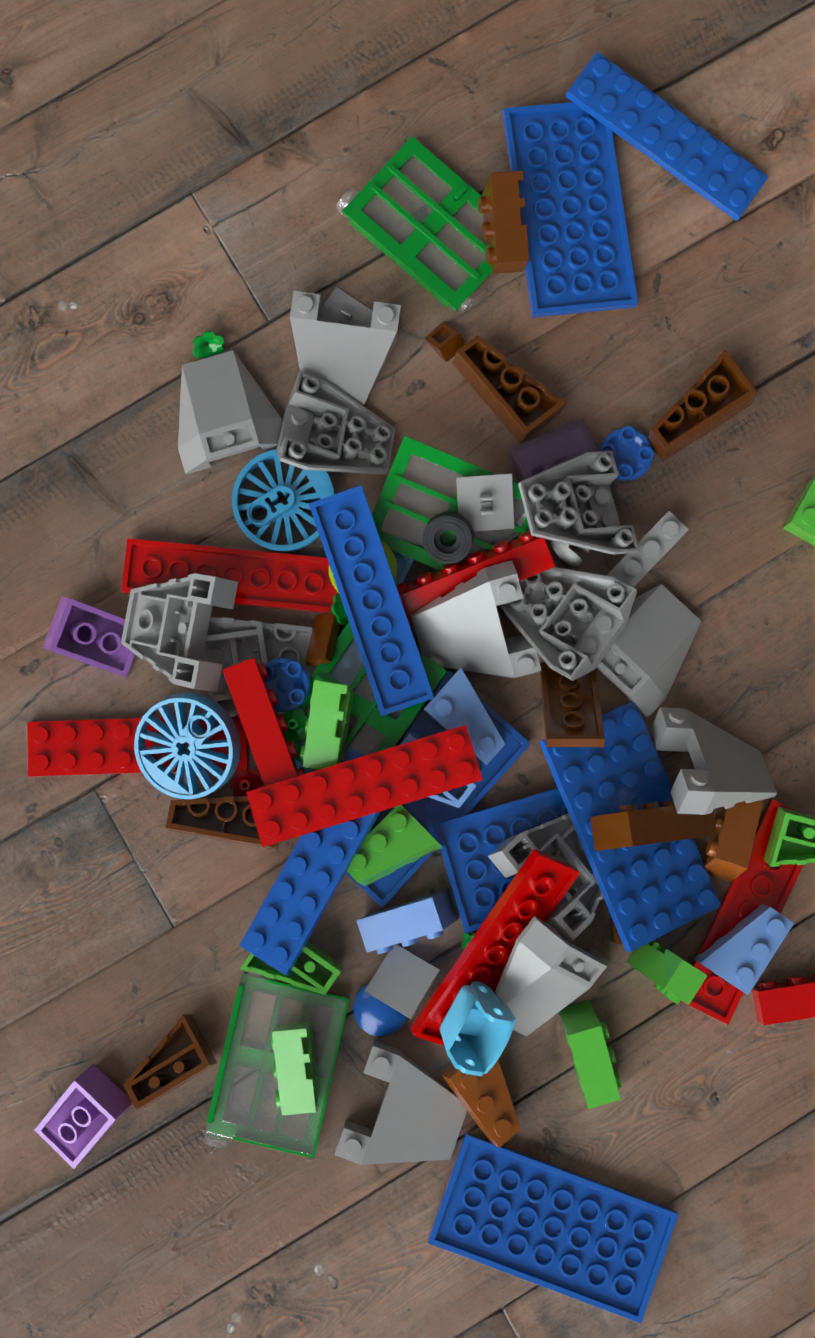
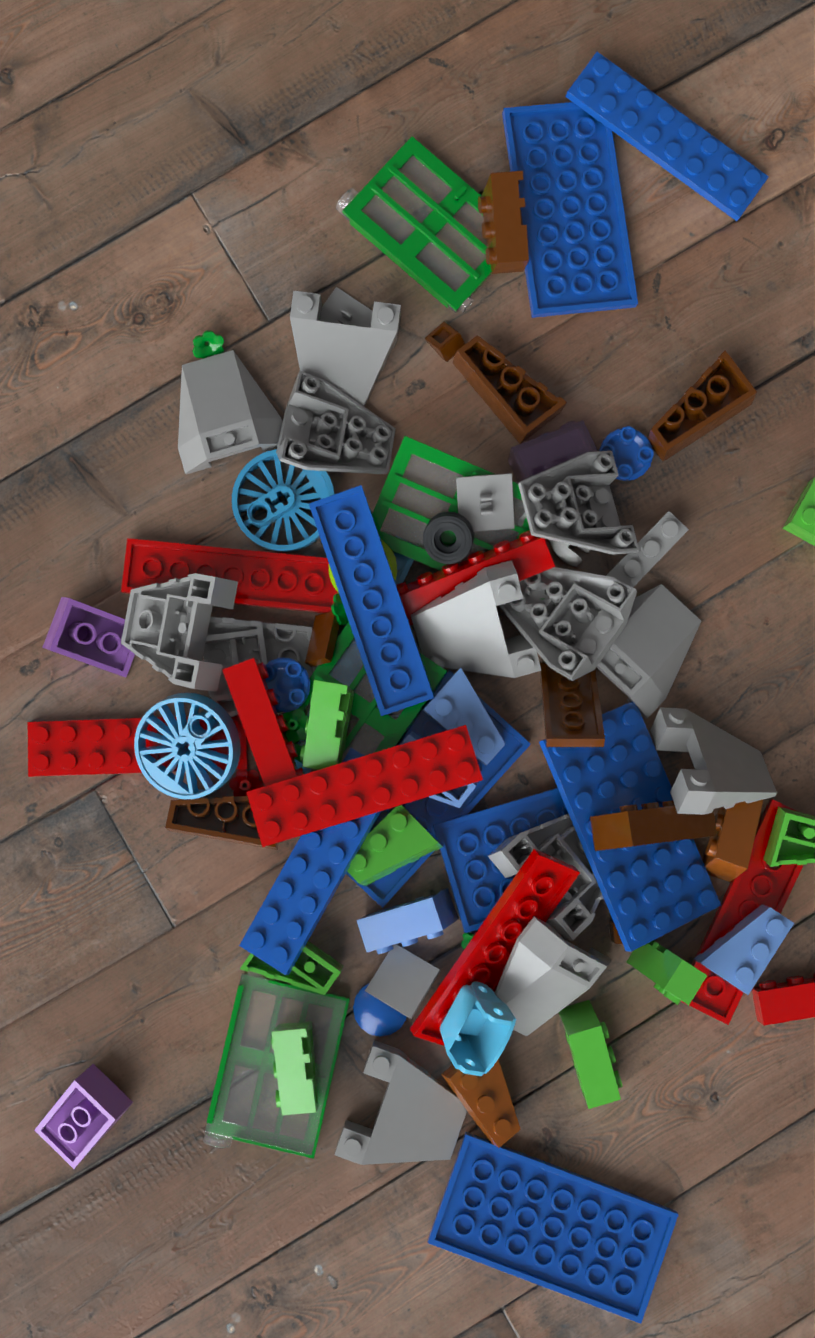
(172, 1063): reddish brown wedge -> none

